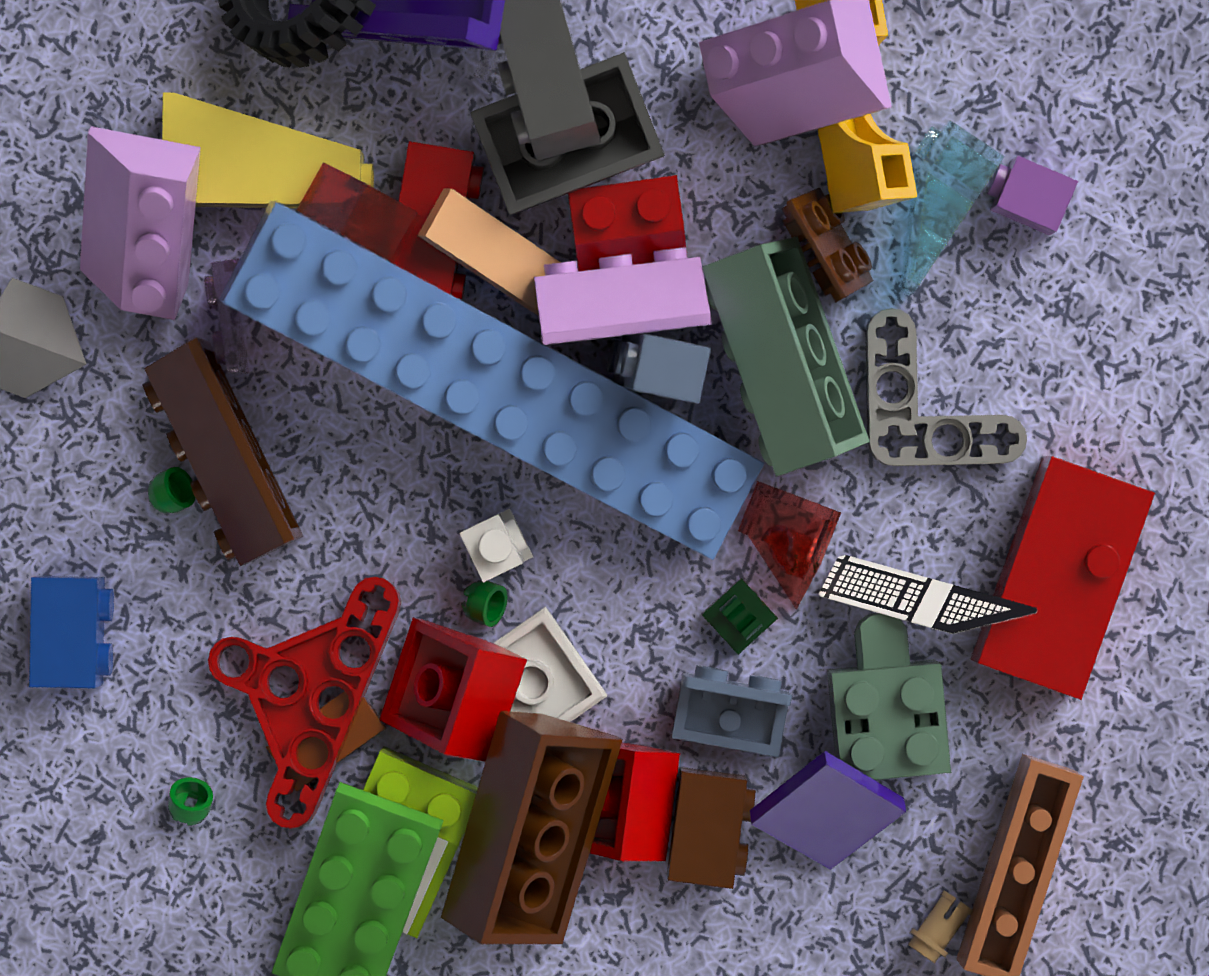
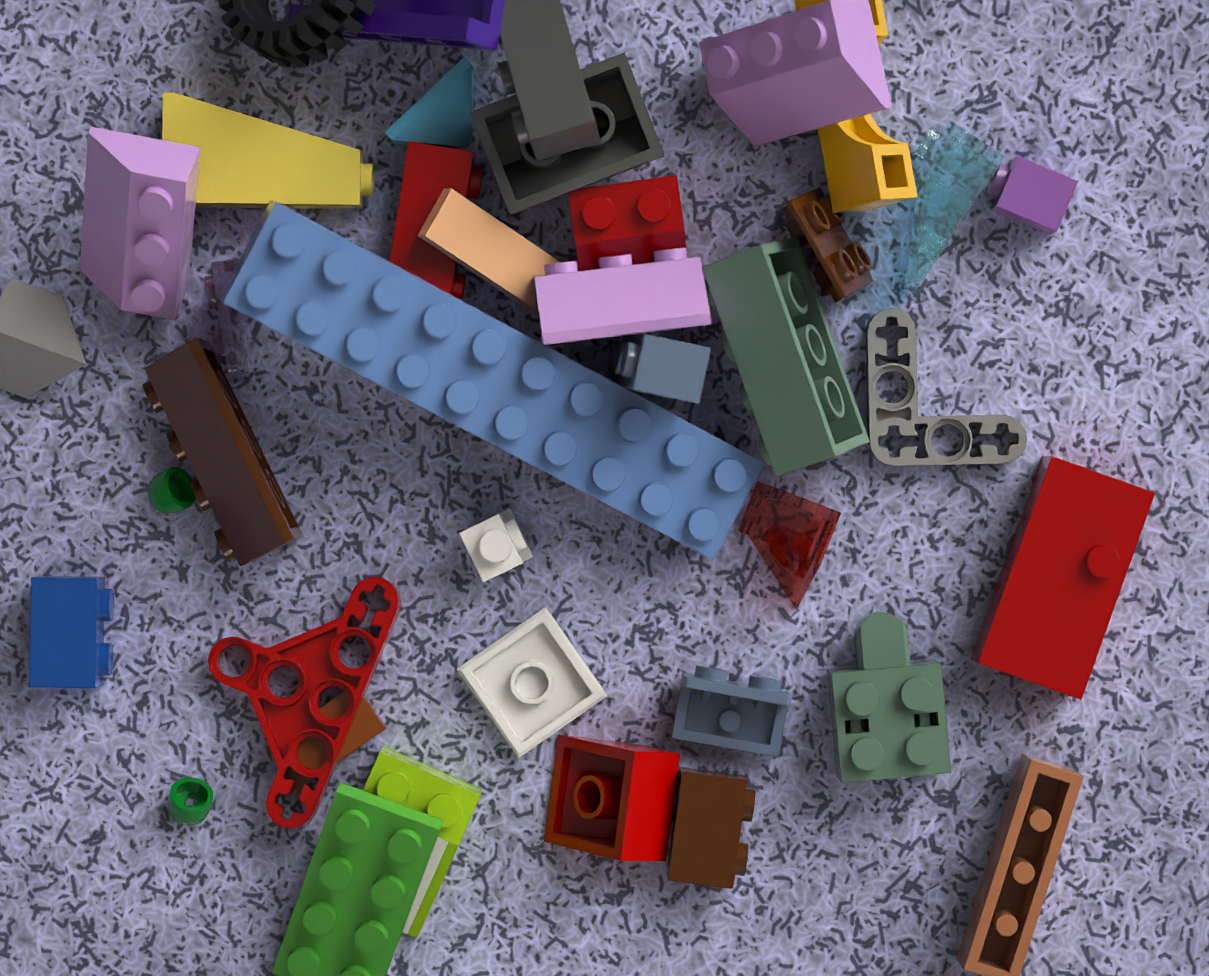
(359, 212): clear red slope -> none
(441, 113): none -> medium azure slope
(451, 689): red slope -> none
(485, 602): green hinge -> none
(530, 830): reddish brown slope -> none
(739, 616): dark green tile -> none
(827, 810): dark purple tile -> none
(916, 597): sticker -> none
(936, 930): tan pin -> none

